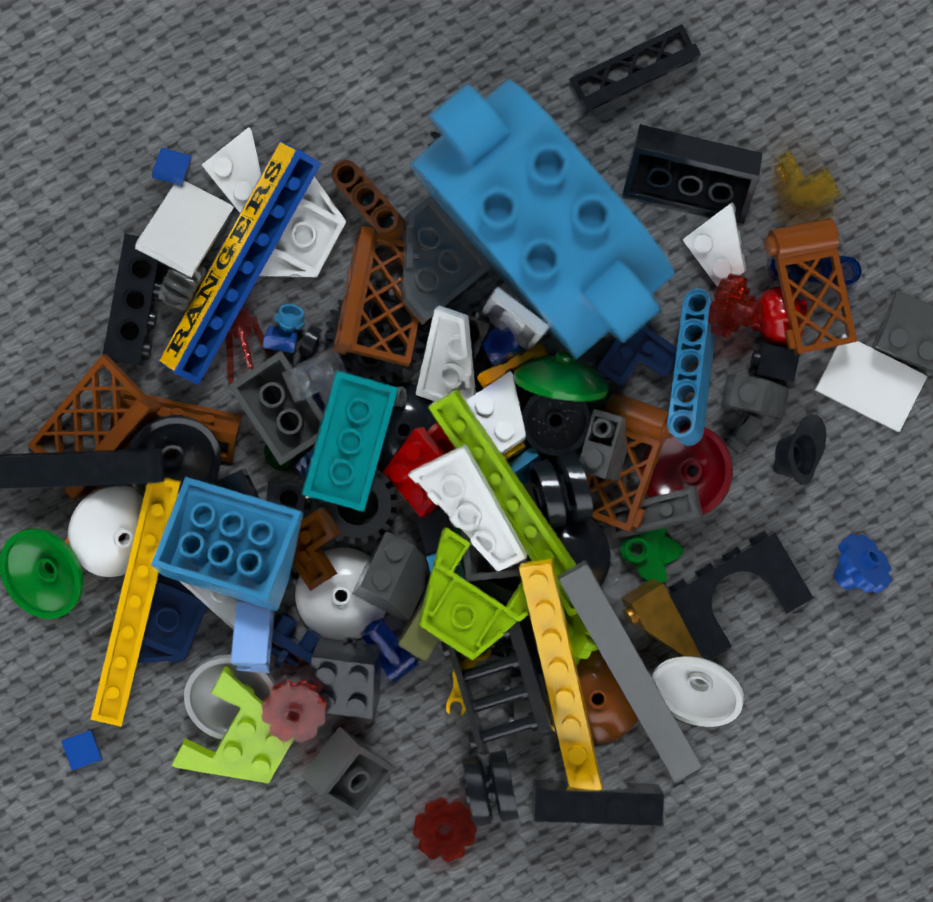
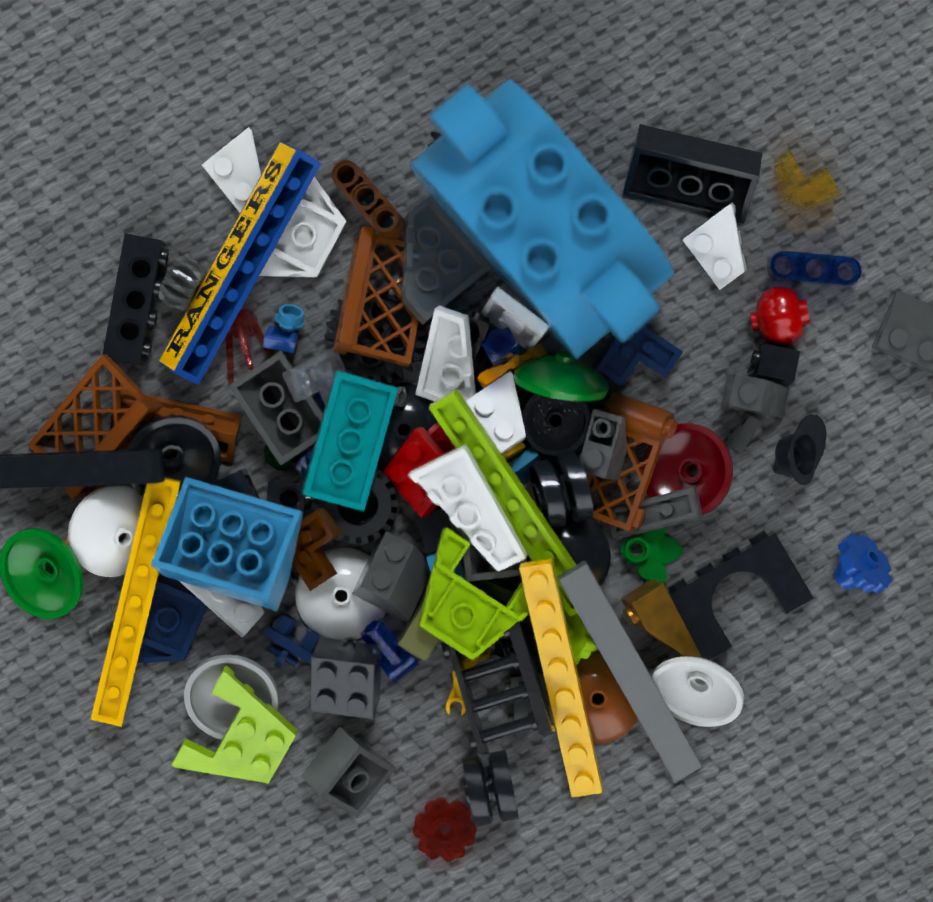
(82, 749): blue tile -> none
(171, 166): blue tile -> none
(184, 228): white tile -> none
(252, 637): light blue hinge -> none
(294, 711): clear red plant -> none
(310, 340): black tile -> none
(564, 804): black arch -> none
(639, 78): black fence -> none
(699, 379): dark azure beam -> none
(733, 306): clear red plant -> none
(803, 244): dark orange piece -> none
(871, 383): white tile -> none

